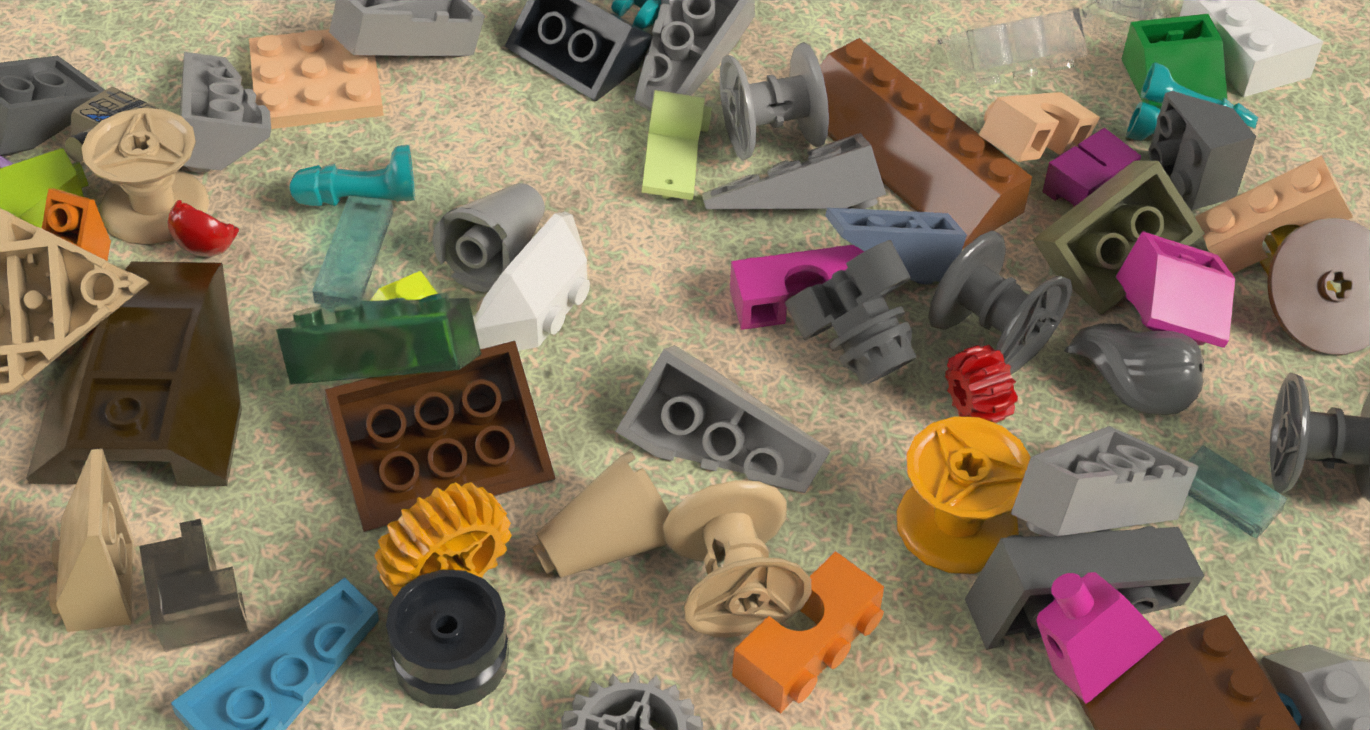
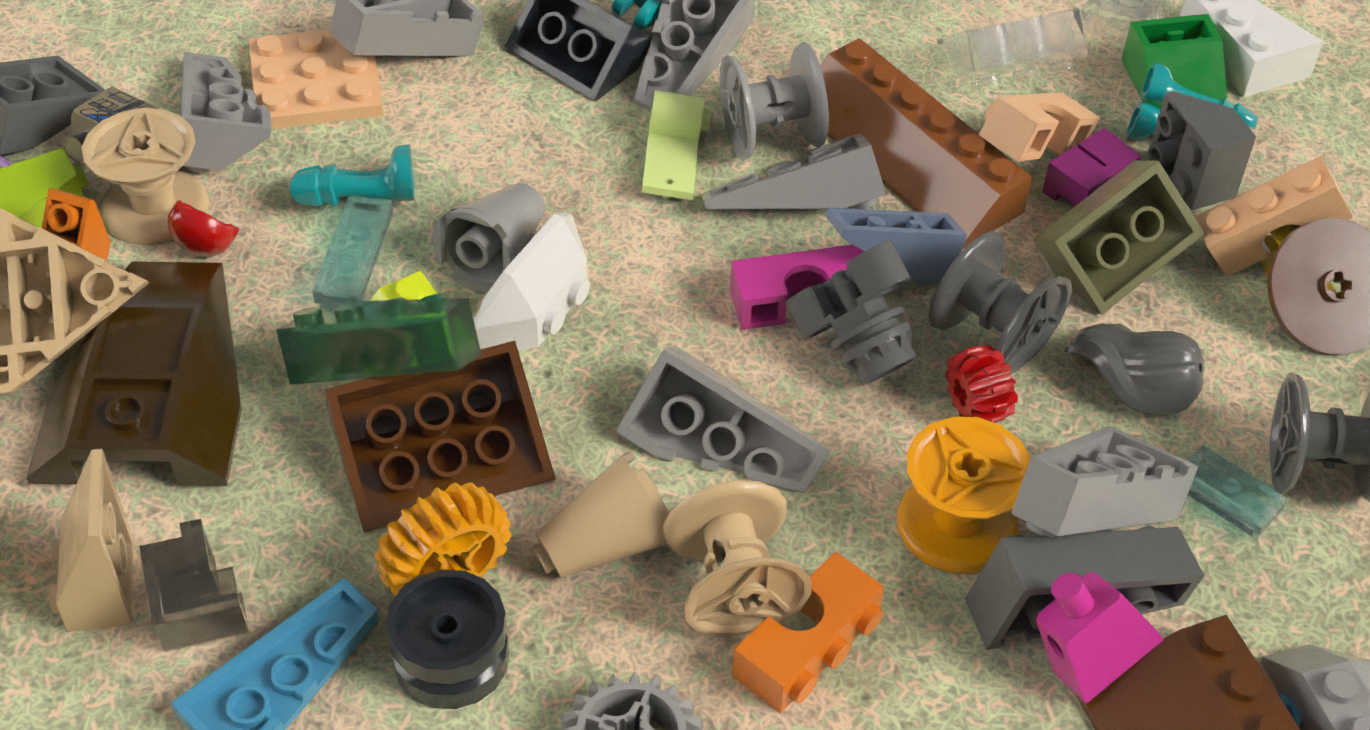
(1179, 289): slope -> none

